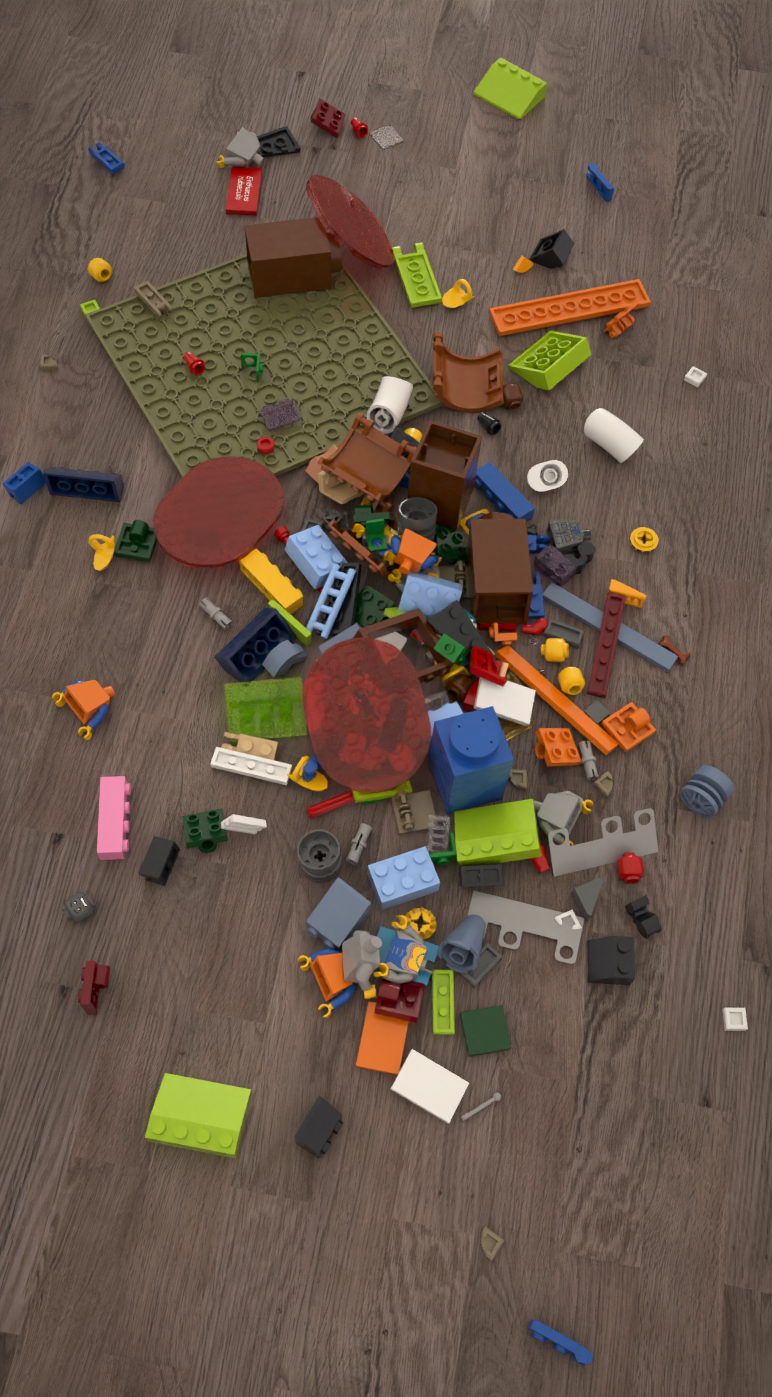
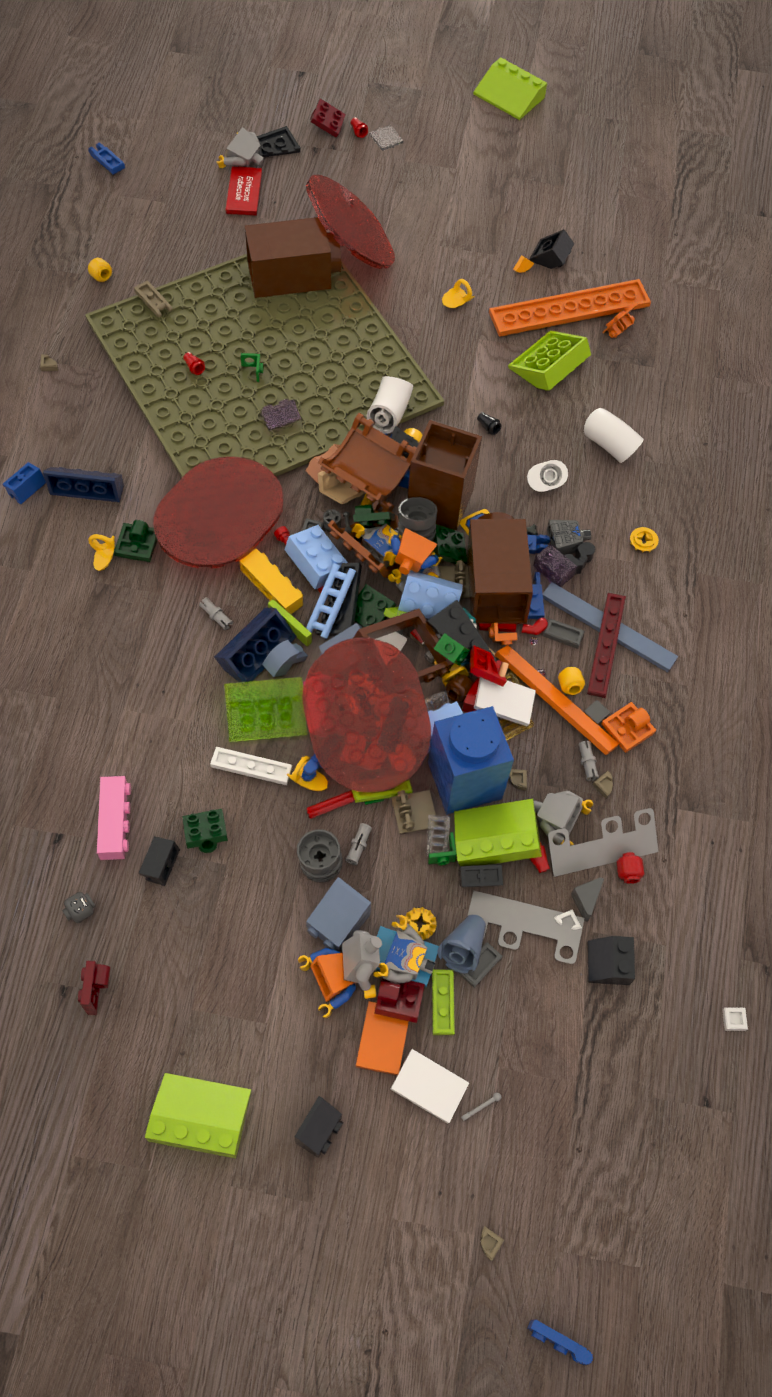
(87, 701): orange torso -> none
(89, 307): lime tile -> none
(243, 824): white tile -> none
(252, 745): tan hinge -> none
(265, 445): red tile -> none
(375, 530): green bracket -> none
(403, 878): light blue brick -> none
(417, 277): lime hinge -> none
(467, 382): dark orange hinge -> none
(485, 1031): dark green tile -> none
(502, 493): blue brick -> none
(512, 396): reddish brown head -> none
(555, 650): yellow head -> none
(556, 747): orange plate -> none
(599, 182): blue hinge -> none
(631, 594): light orange slope -> none
(646, 921): black leg -> none
(665, 643): copper piece -> none
(695, 376): white tile -> none
(707, 791): sand blue wheel -> none

